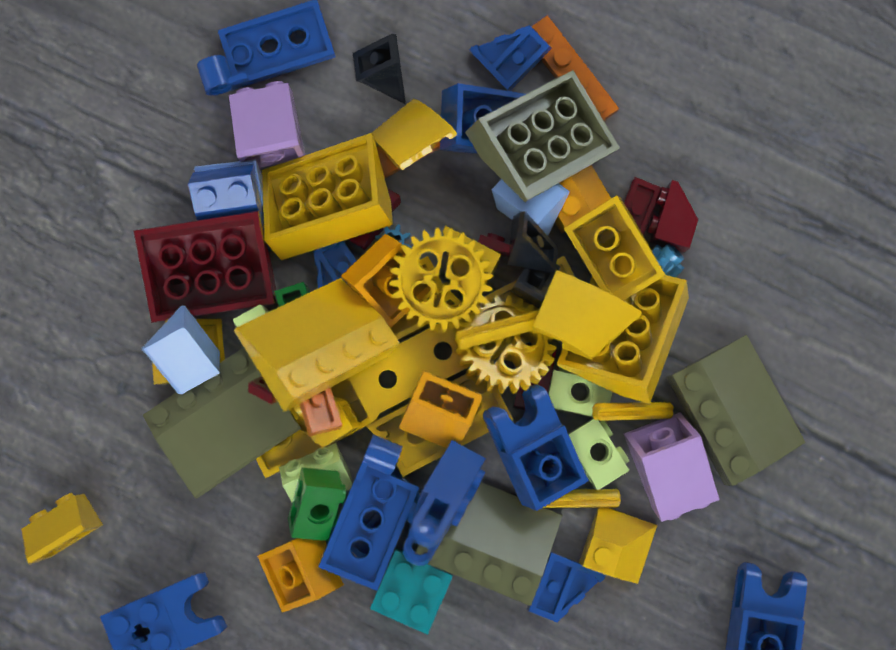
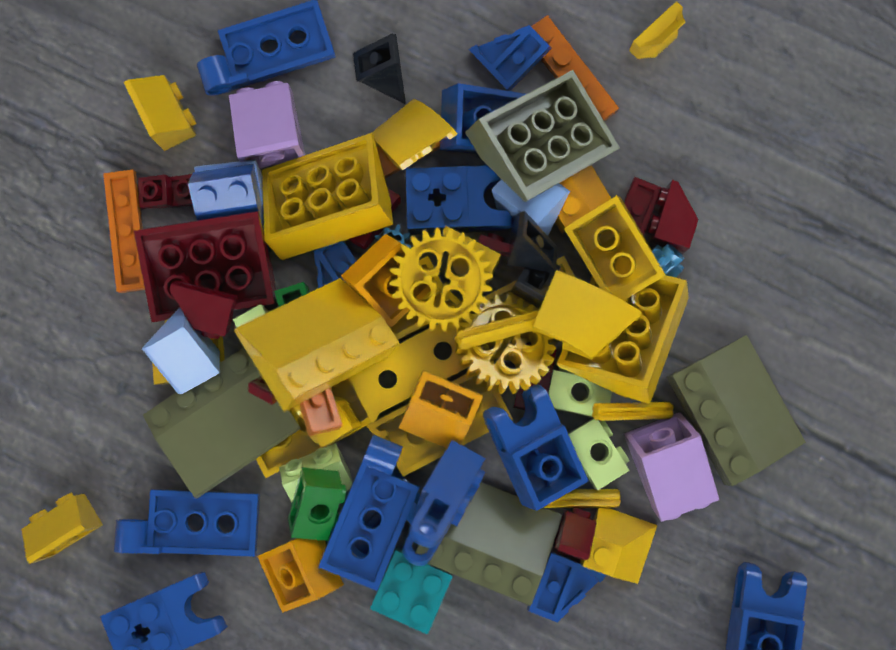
(123, 219): none -> orange plate
(161, 110): none -> yellow slope
(164, 191): none -> dark red slope
(169, 529): none -> blue hinge
(205, 308): none -> dark red slope
(464, 196): none -> blue brick
(575, 533): none -> dark red slope
(659, 33): none -> yellow slope

